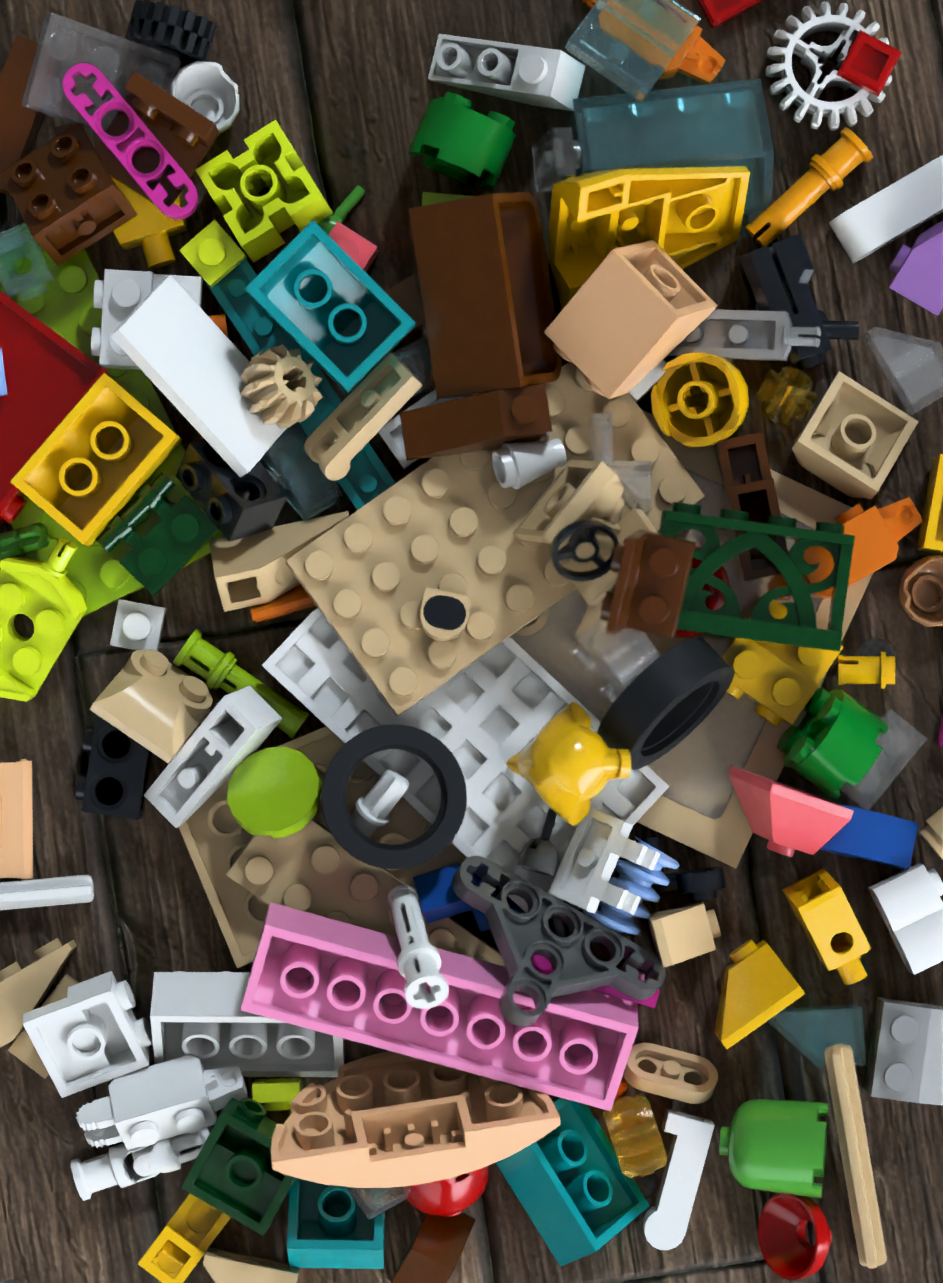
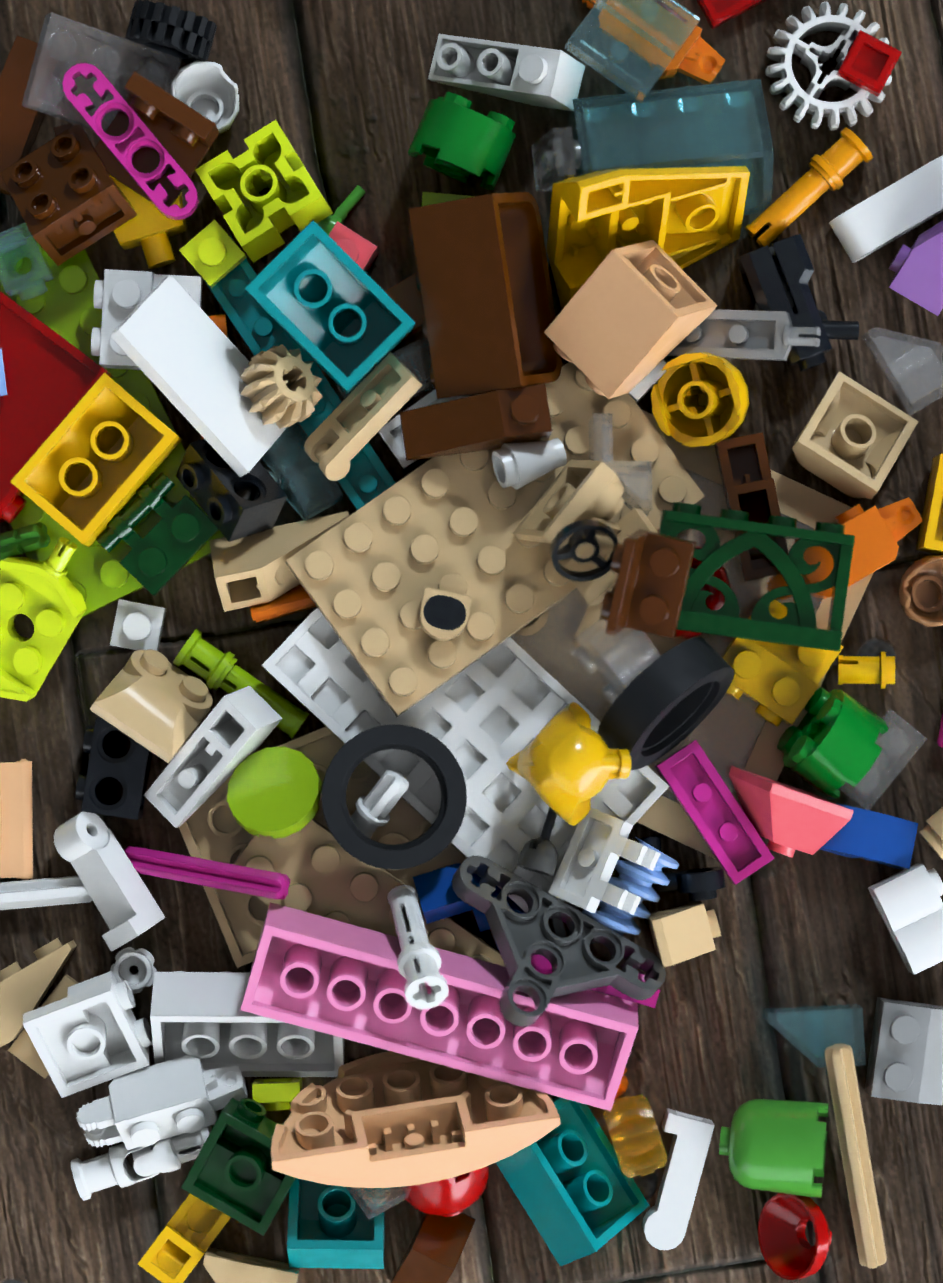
(108, 878): none -> white leg
(143, 960): none -> white plate
(209, 873): none -> dark pink axle
(670, 1073): tan plate -> none
(714, 812): none -> dark pink plate
(752, 991): yellow slope -> none
(786, 395): clear yellow gear -> none
(824, 913): yellow torso -> none

